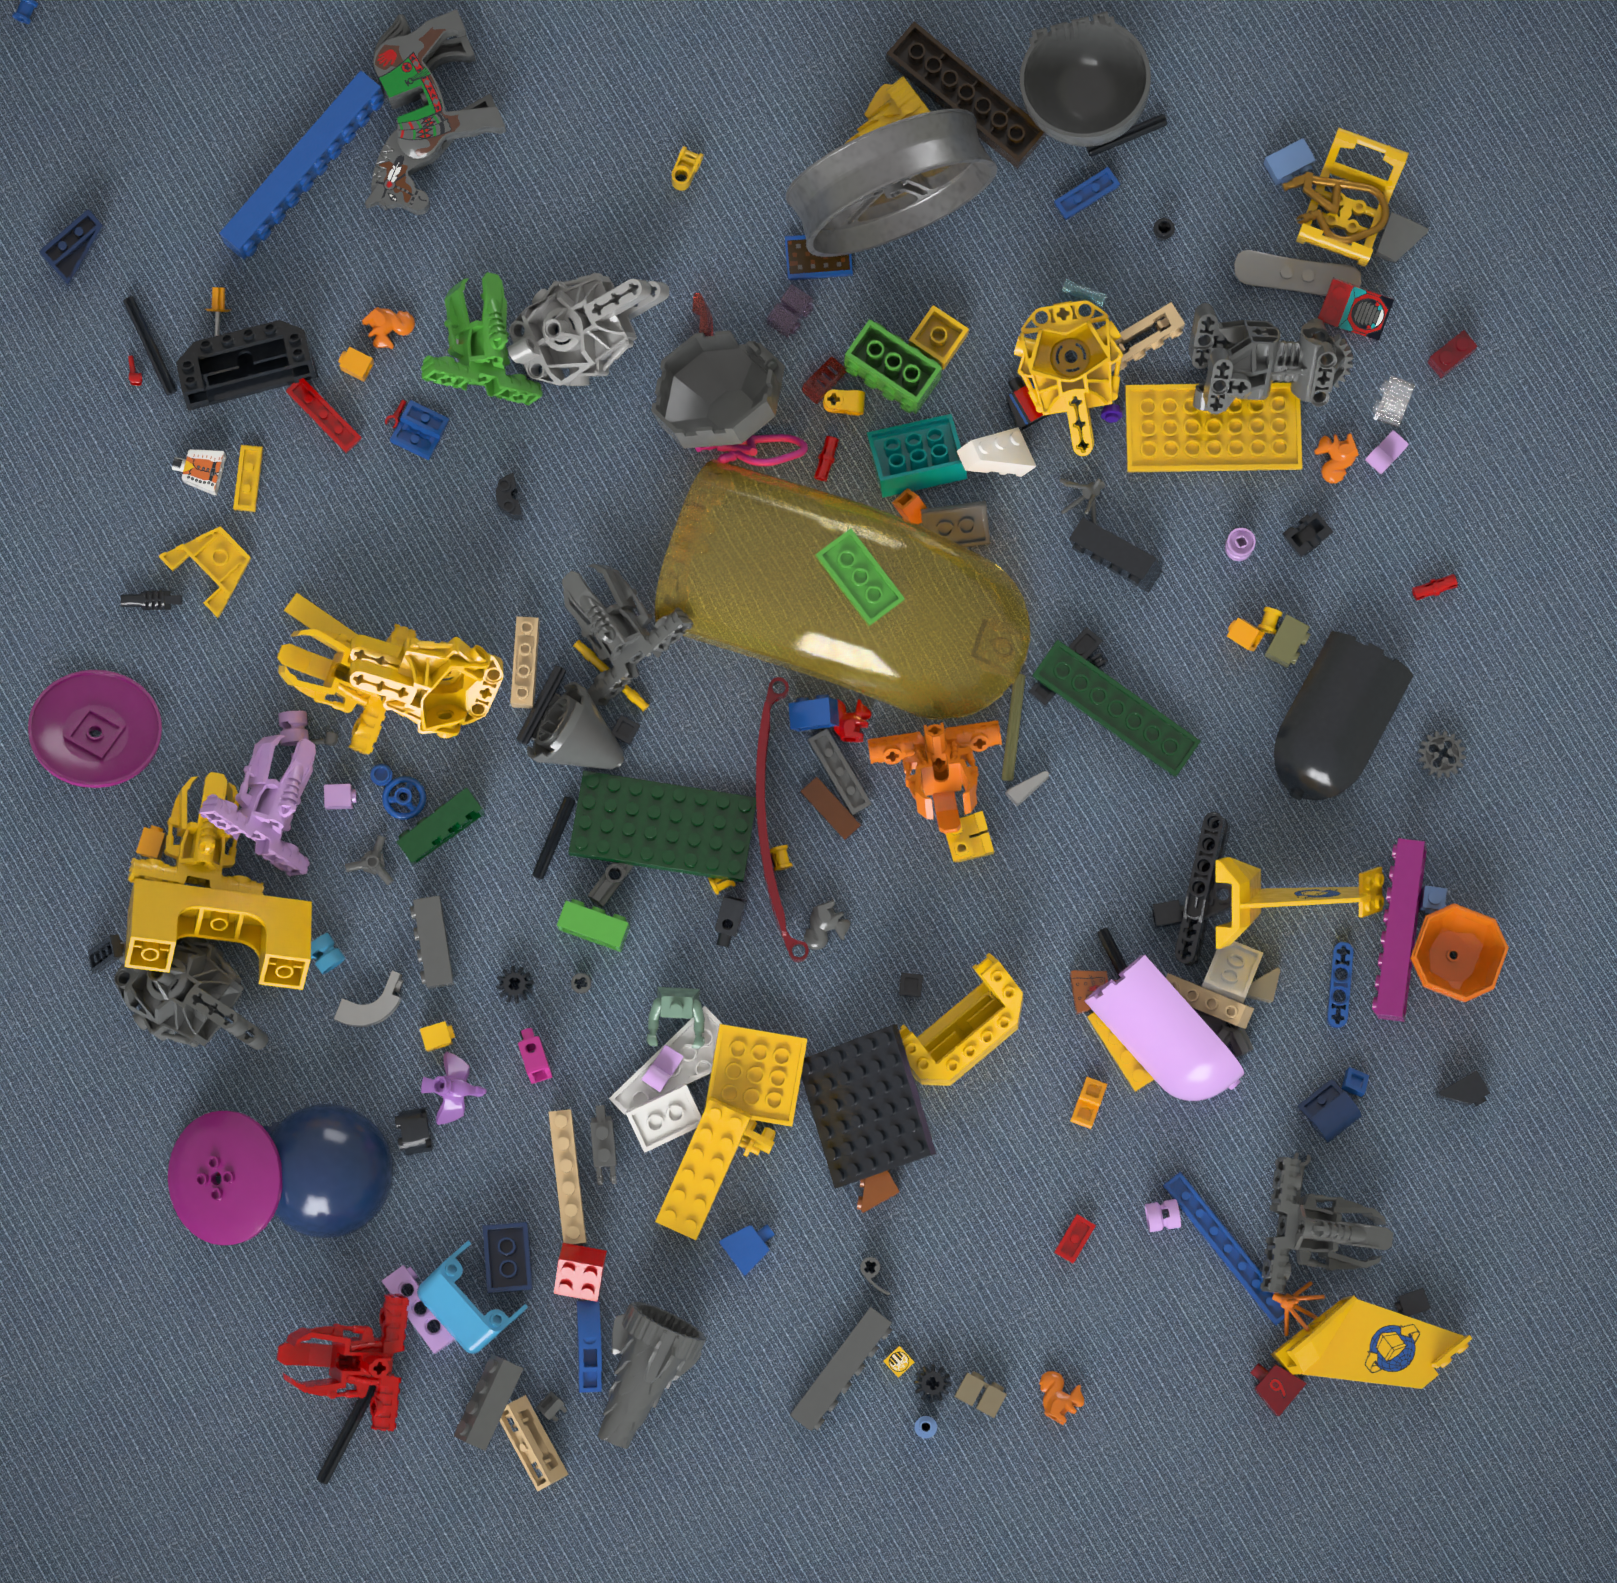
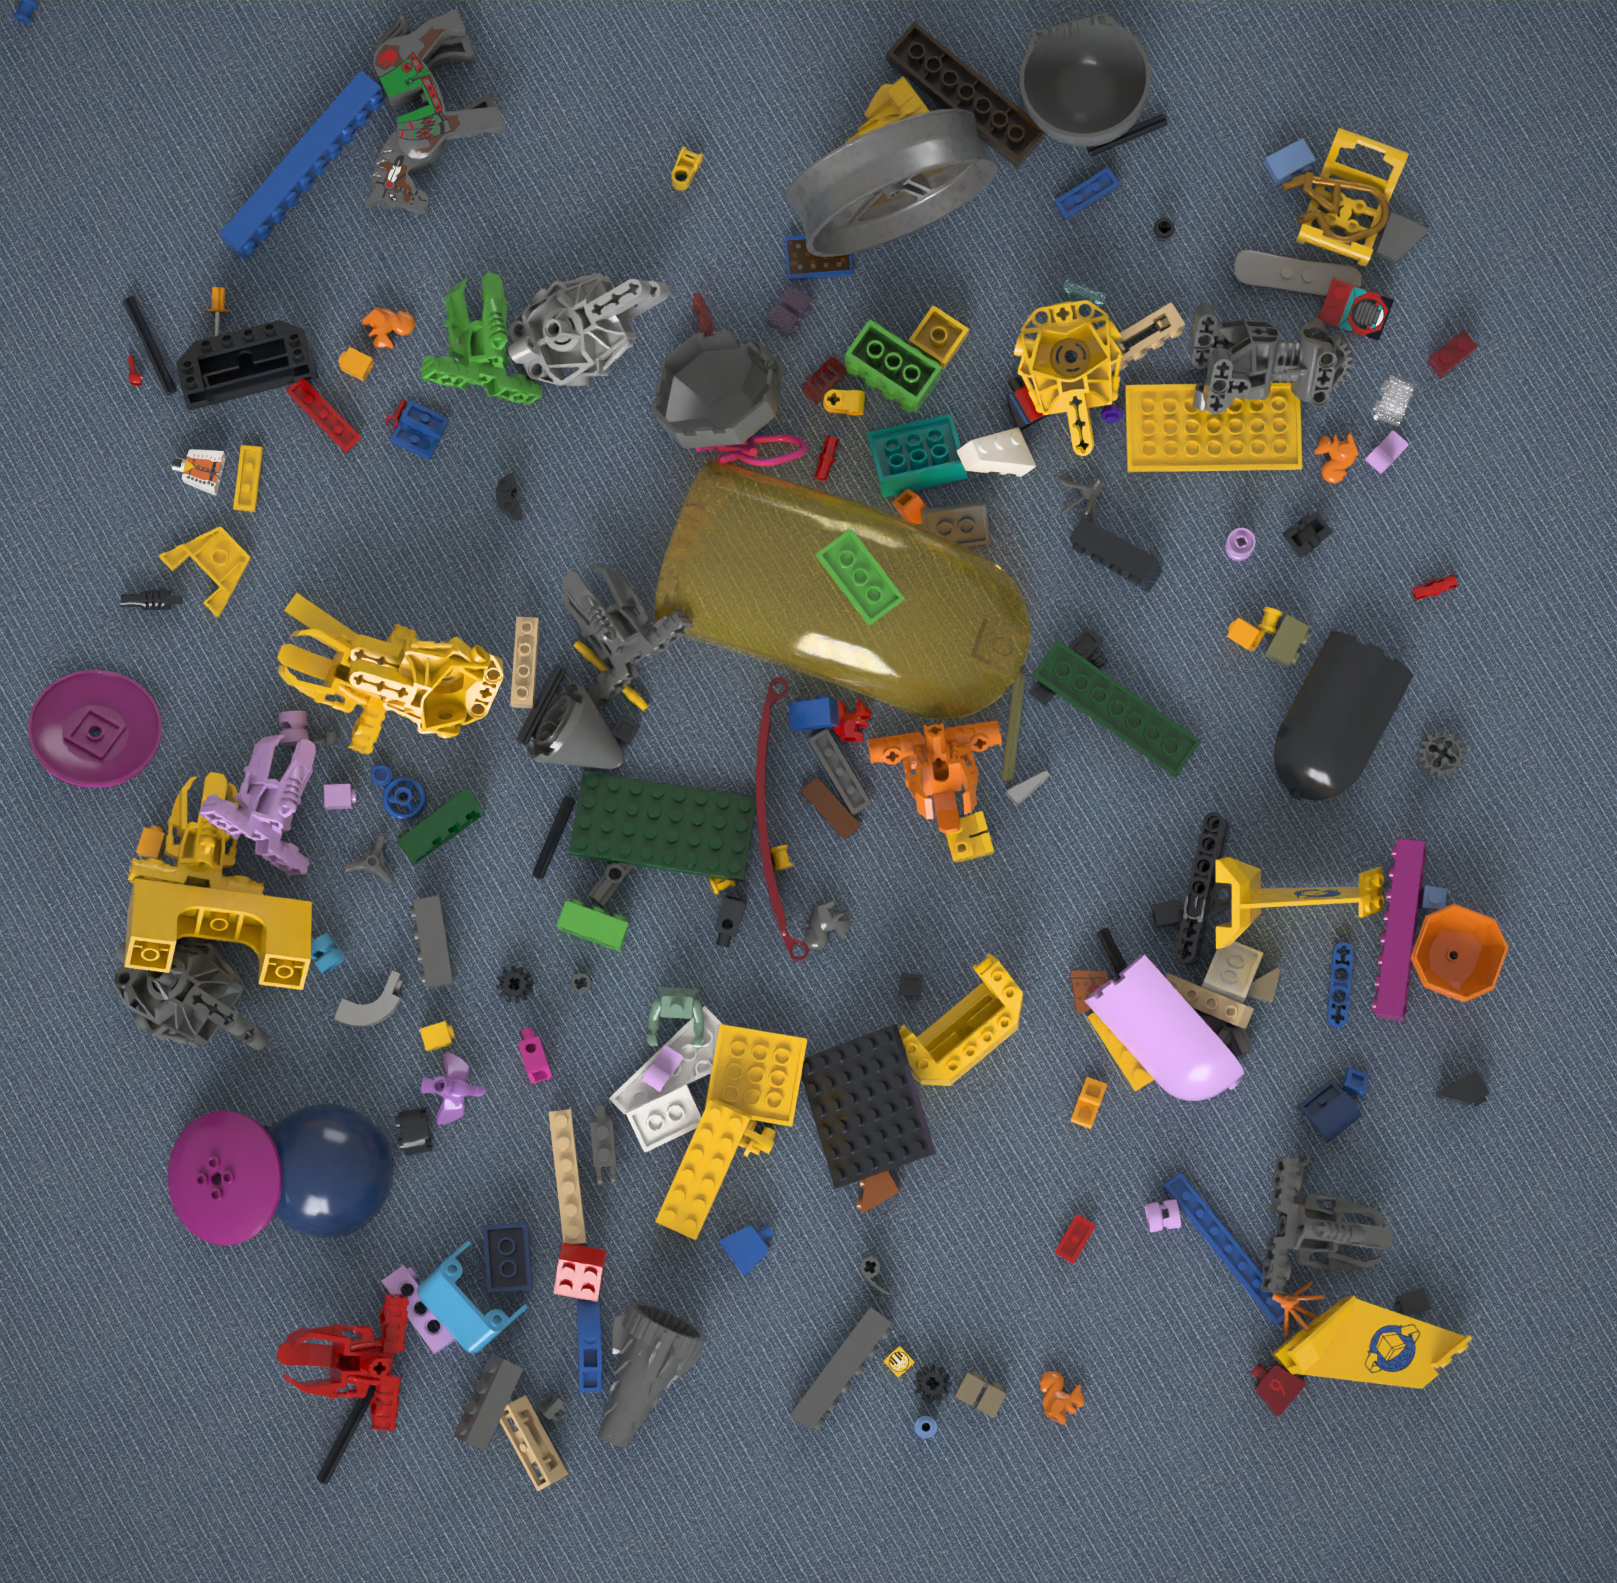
(71, 247): dark blue wedge -> none
(106, 953): black plate -> none

